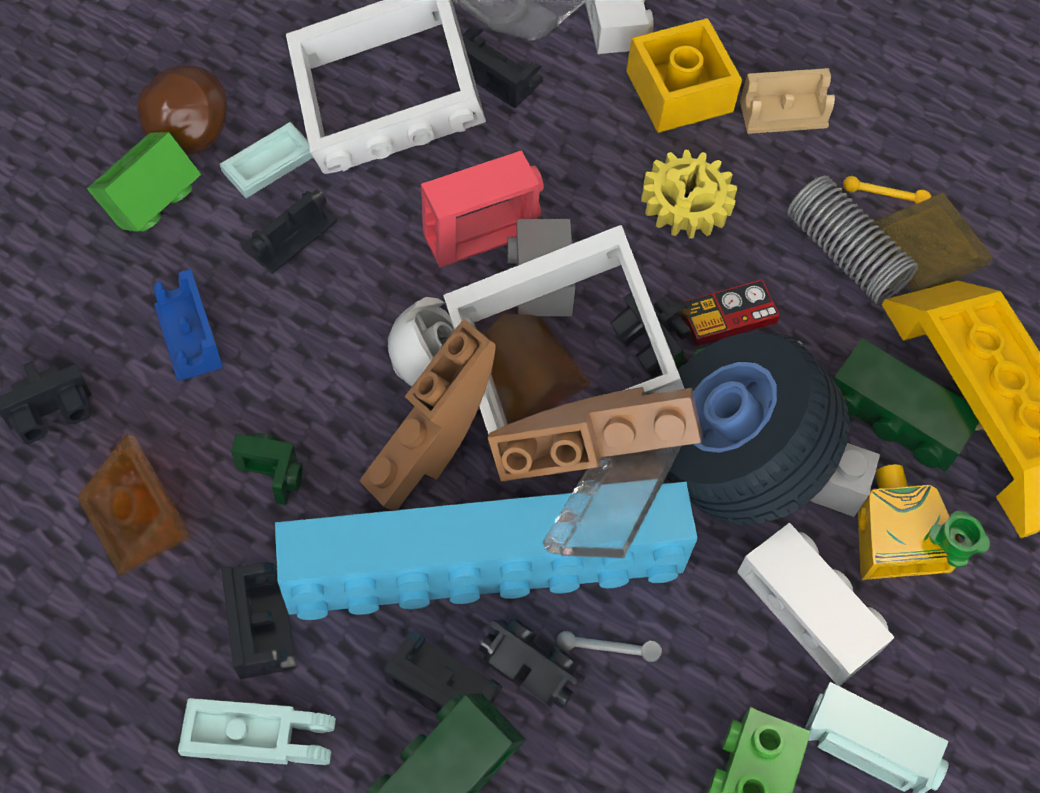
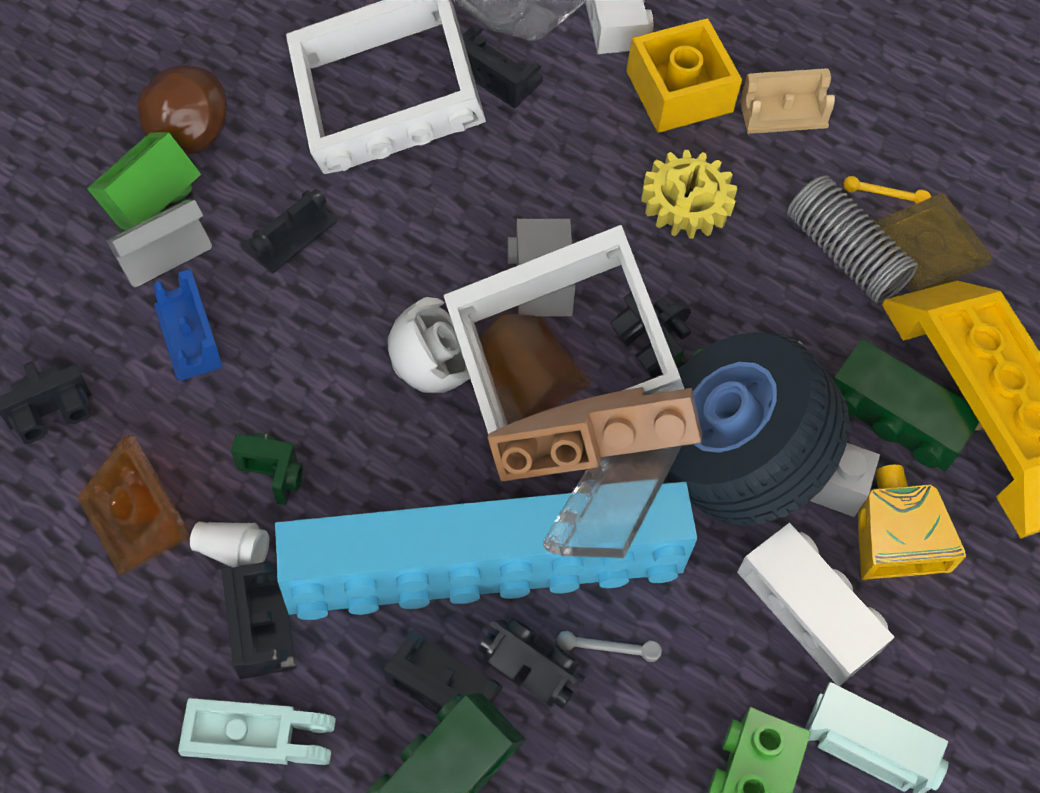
(160, 243): none -> light grey panel
(230, 542): none -> white cone
(267, 160): light aqua tile -> none
(444, 408): medium nougat slope -> none
(472, 189): coral window -> none
(731, 312): tile -> none
(968, 529): green plate -> none

